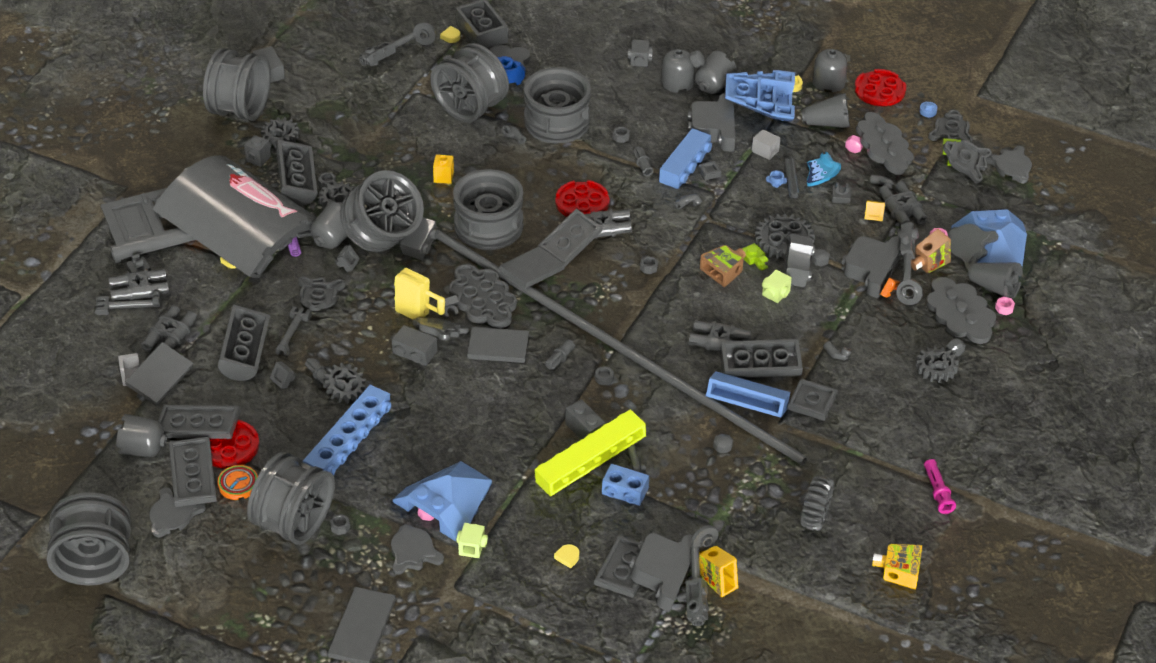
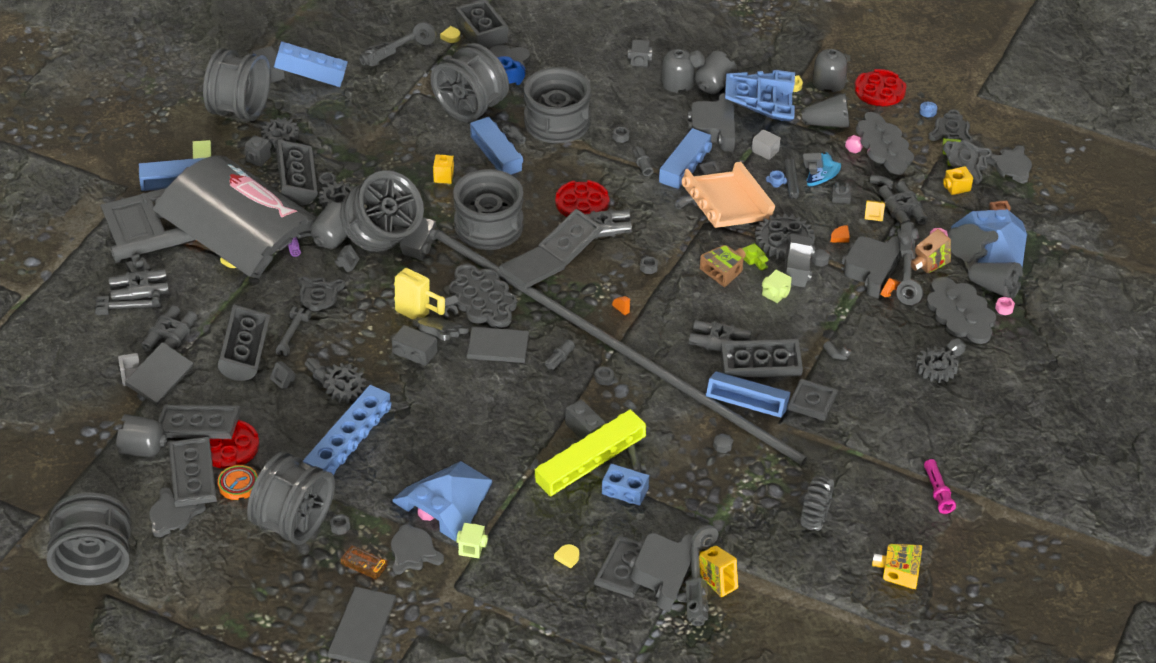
(161, 174): none -> medium blue brick
(201, 149): none -> yellowish green tile
(310, 64): none -> medium blue brick
(364, 562): none -> clear orange tile
(496, 146): none -> medium blue brick
(622, 304): none -> orange tile
(729, 196): none -> light nougat panel
(813, 161): none -> dark grey tile
(840, 234): none -> orange tile
(958, 180): none -> yellow brick
(1000, 205): none -> nougat tile

